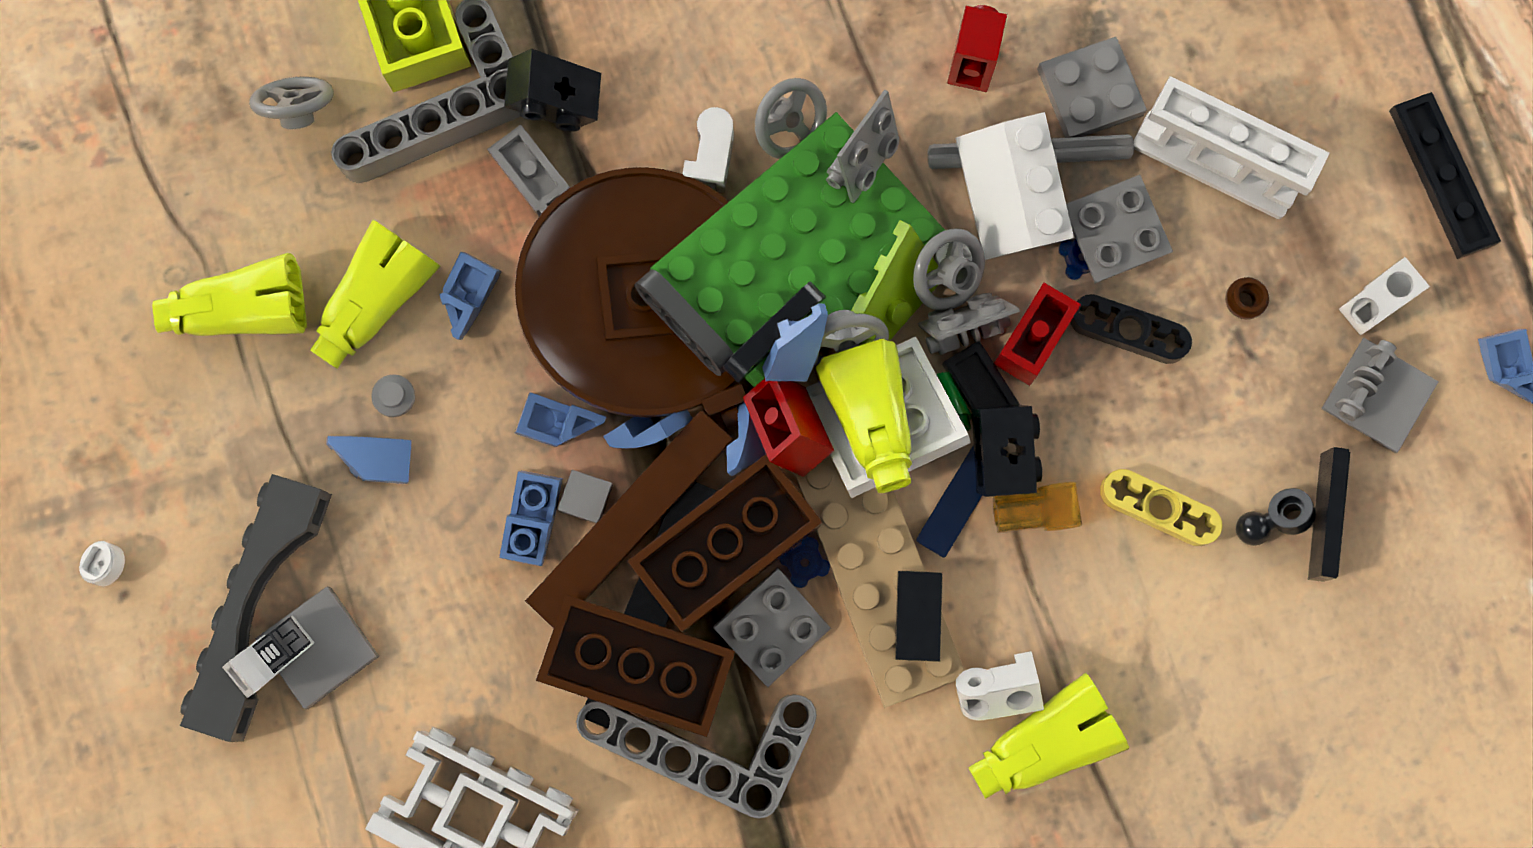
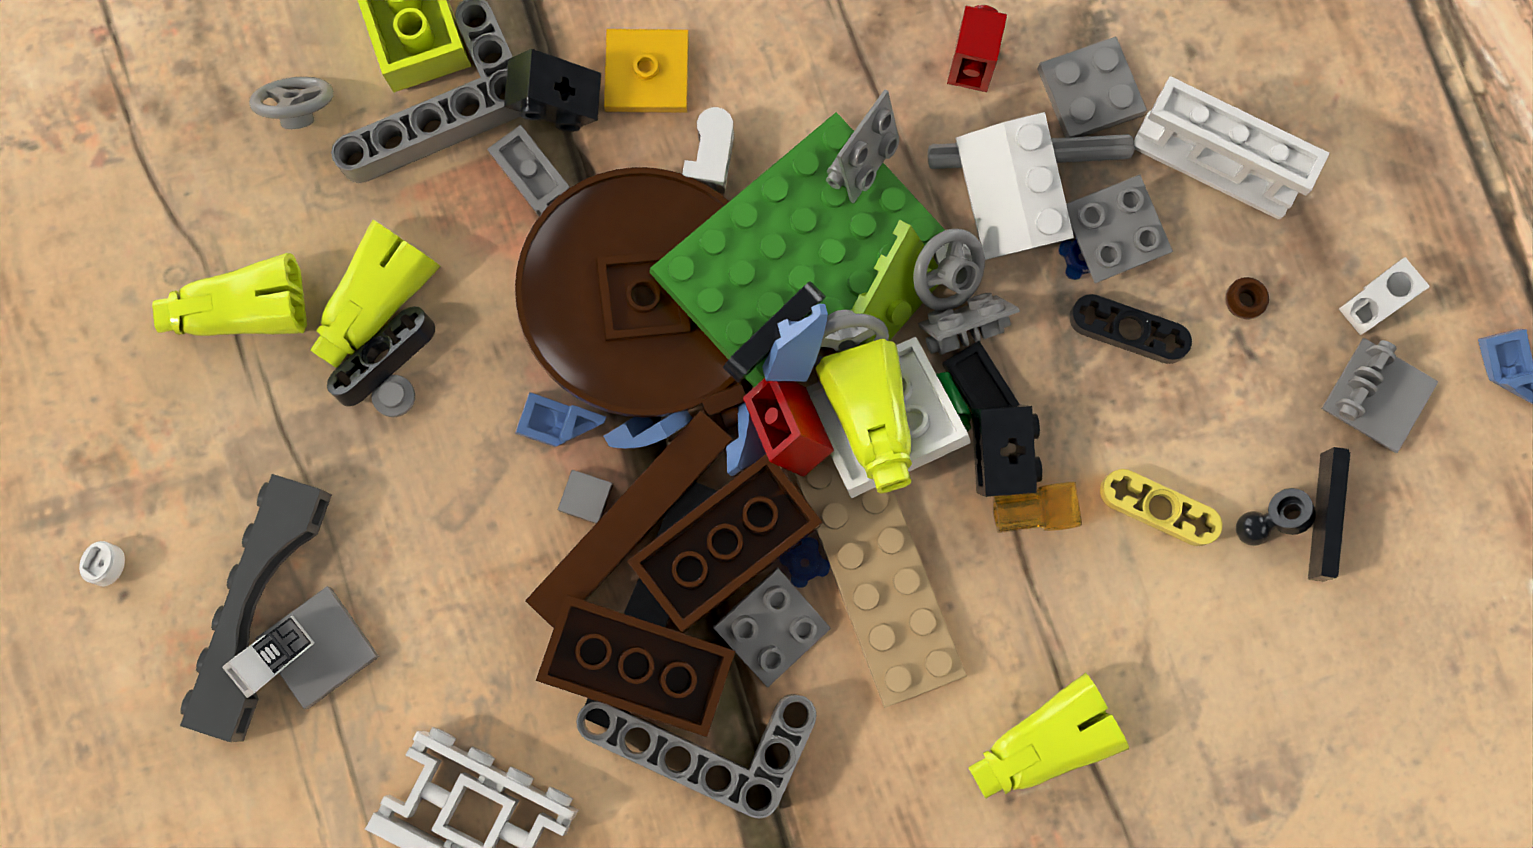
(352, 385): none -> black beam
(374, 458): medium blue slope -> none
(467, 291): medium blue slope -> none
(531, 518): medium blue slope -> none
(646, 70): none -> yellow plate
(684, 321): dark grey beam -> none
(785, 114): light grey piece -> none
(918, 616): black tile -> none
(952, 509): dark blue sticker -> none
(1000, 690): white leg -> none
(1037, 334): red brick -> none
(1444, 175): black tile -> none

